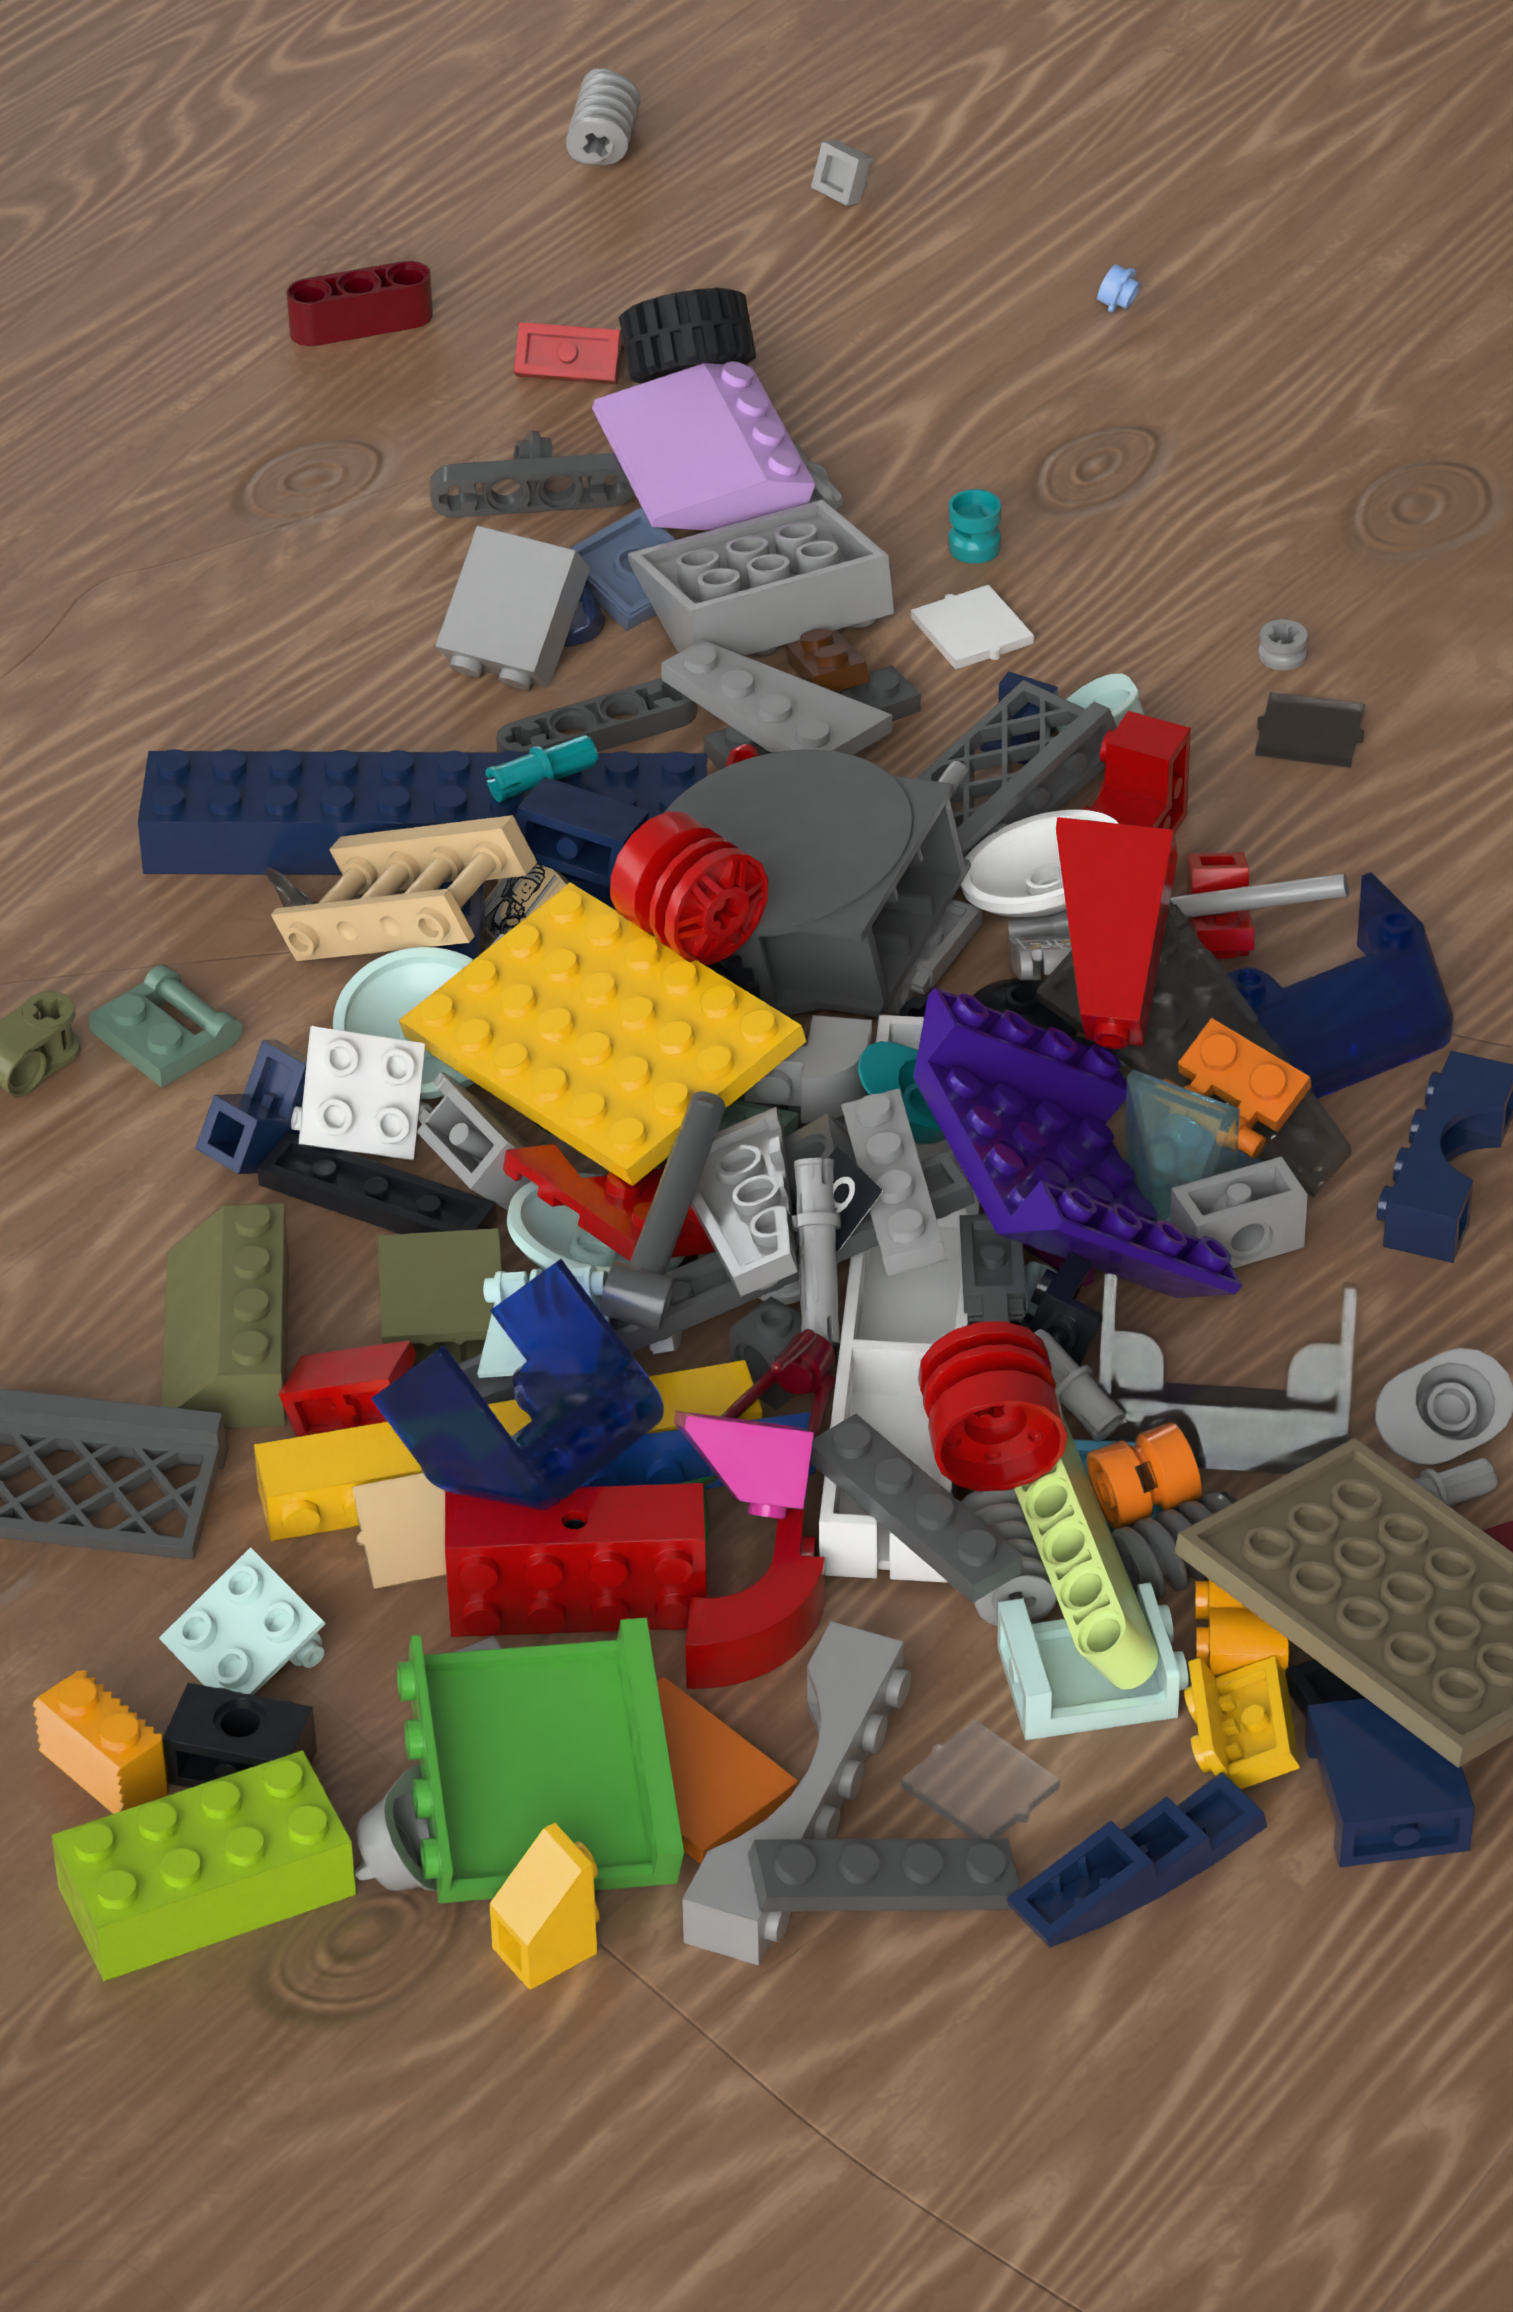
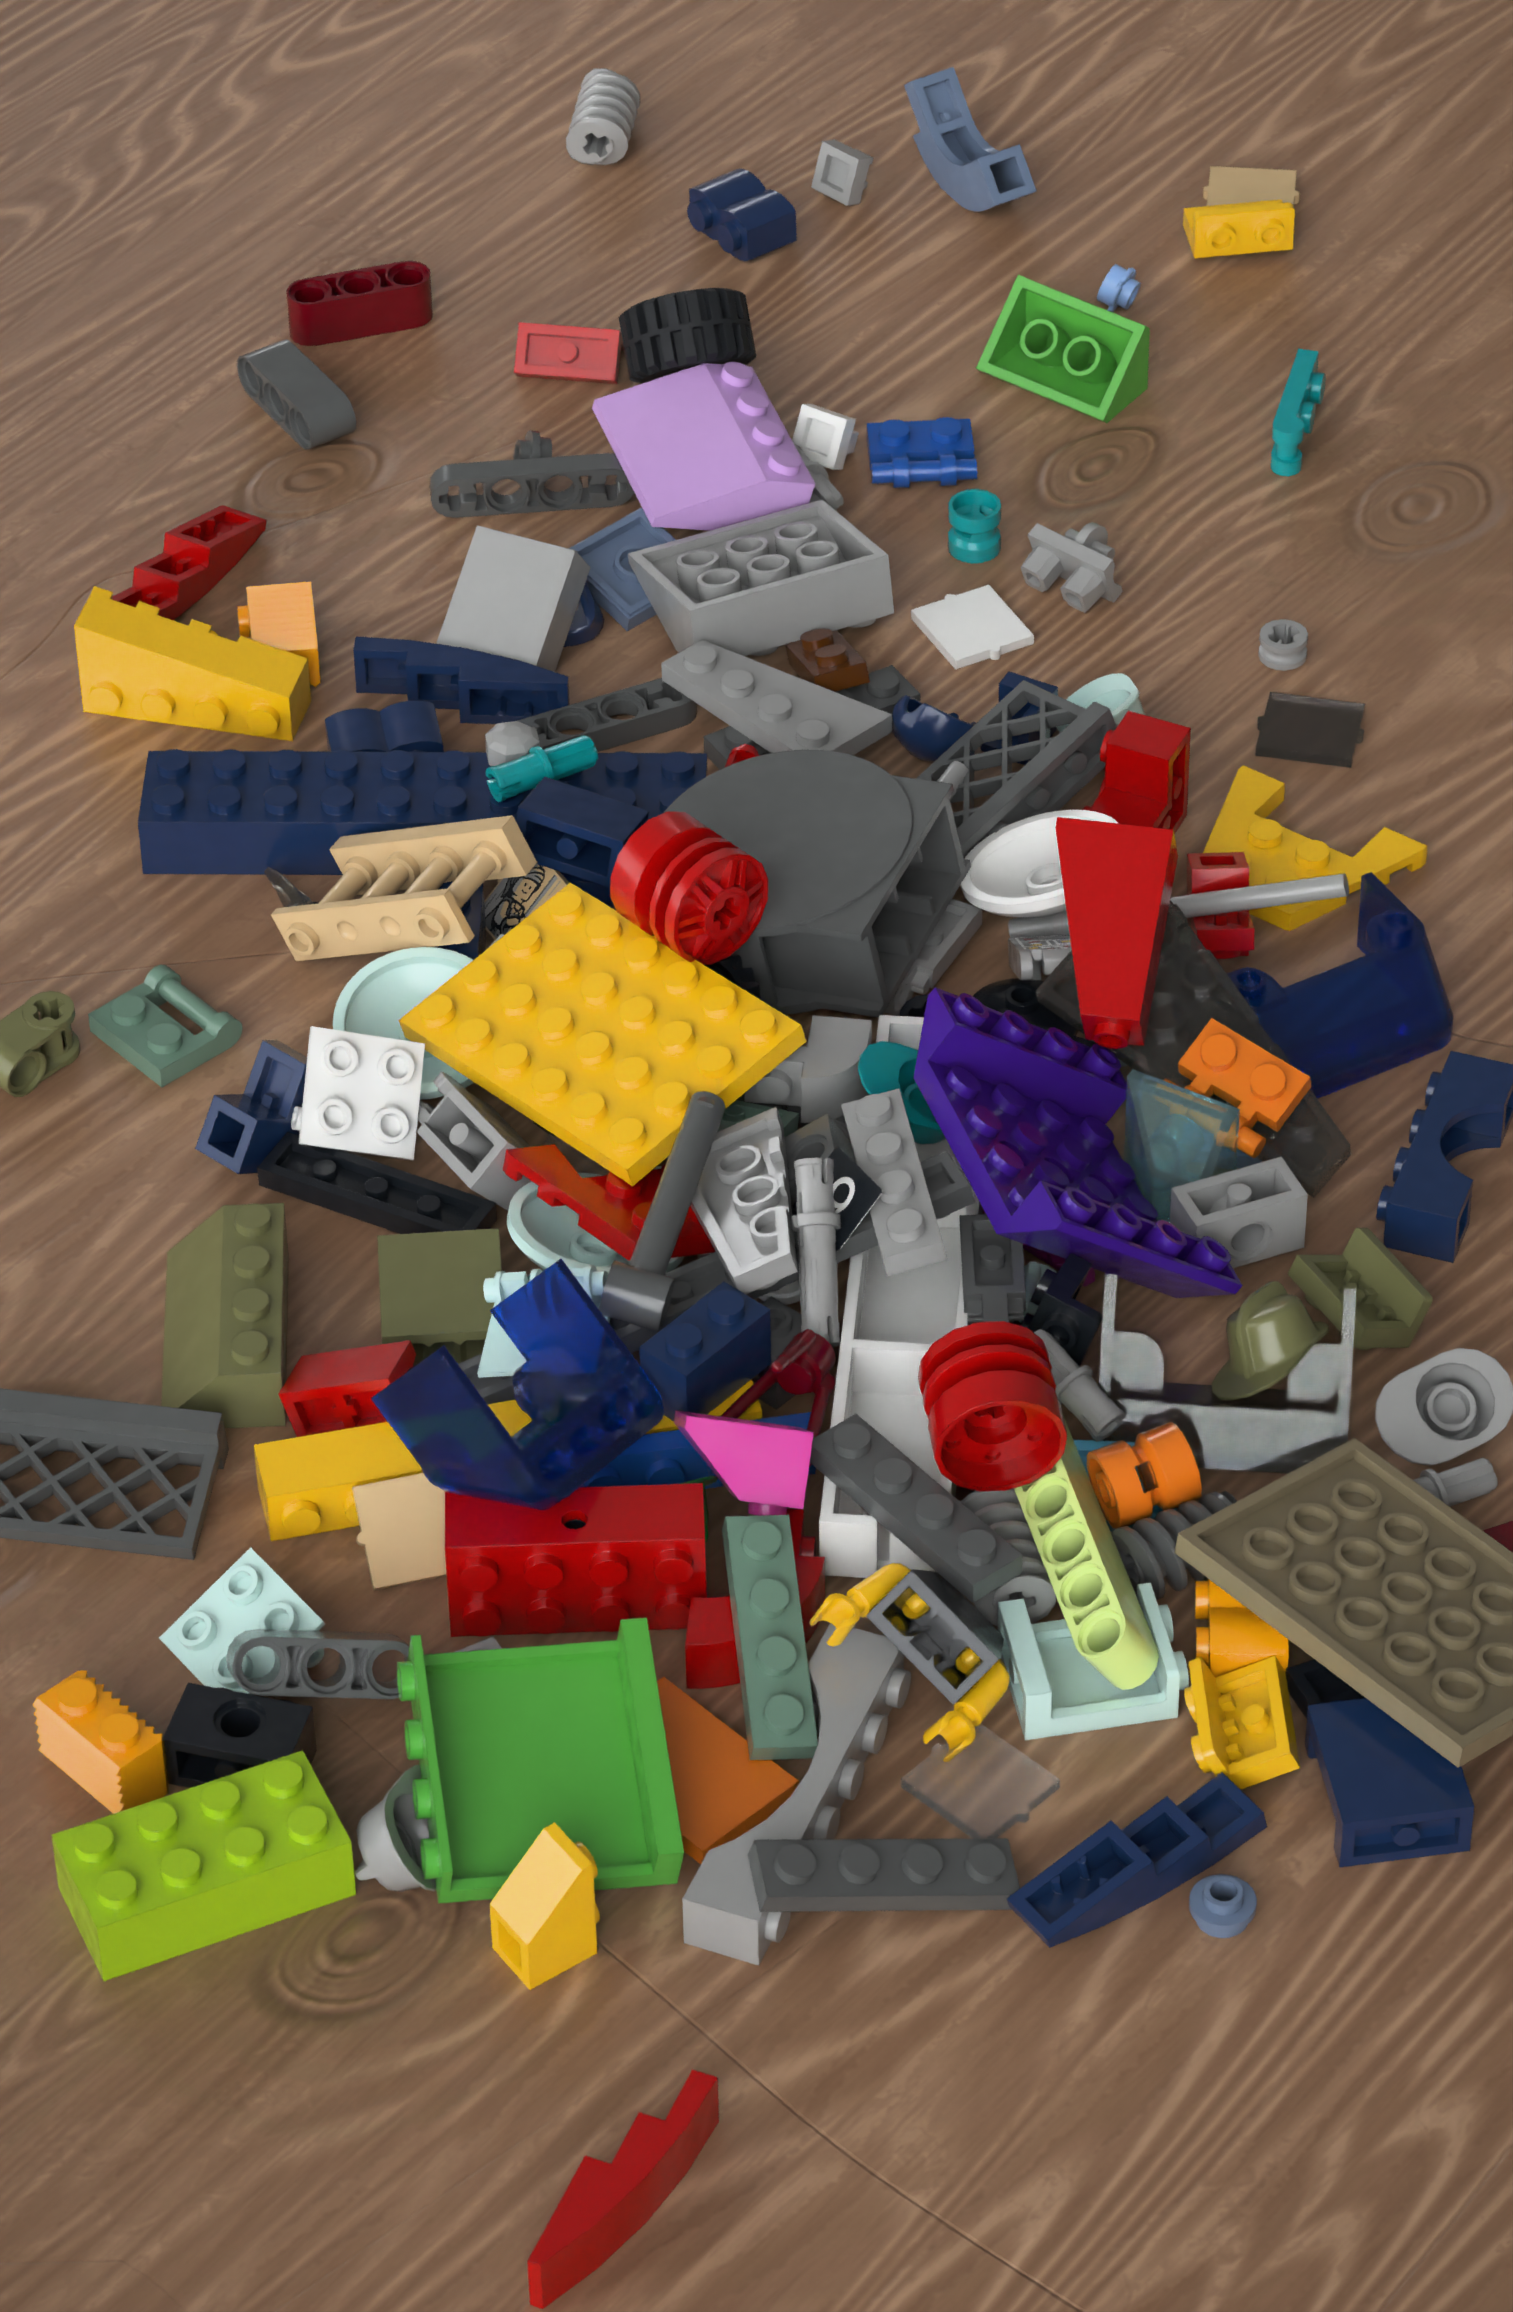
(184, 673): none -> yellow wedge
(193, 560): none -> red slope
(283, 619): none -> light orange brick
(292, 1654): none -> dark grey beam
(296, 394): none -> dark grey beam
(401, 726): none -> dark blue brick
(459, 678): none -> dark blue slope
(509, 741): none -> light grey tile
(614, 2200): none -> red slope
(708, 1351): none -> dark blue brick
(742, 214): none -> dark blue brick
(769, 1637): none -> sand green plate
(825, 435): none -> white tile
(921, 451): none -> blue plate
(925, 729): none -> dark blue hair
(938, 1634): none -> torso
(956, 151): none -> sand blue arch
(1068, 351): none -> bright green slope
(1078, 558): none -> light grey hips
(1222, 1905): none -> sand blue plate
(1239, 228): none -> yellow bracket
(1245, 185): none -> tan piece
(1265, 1342): none -> olive piece
(1284, 855): none -> yellow wing
(1296, 412): none -> teal plate
(1387, 1297): none -> olive bracket

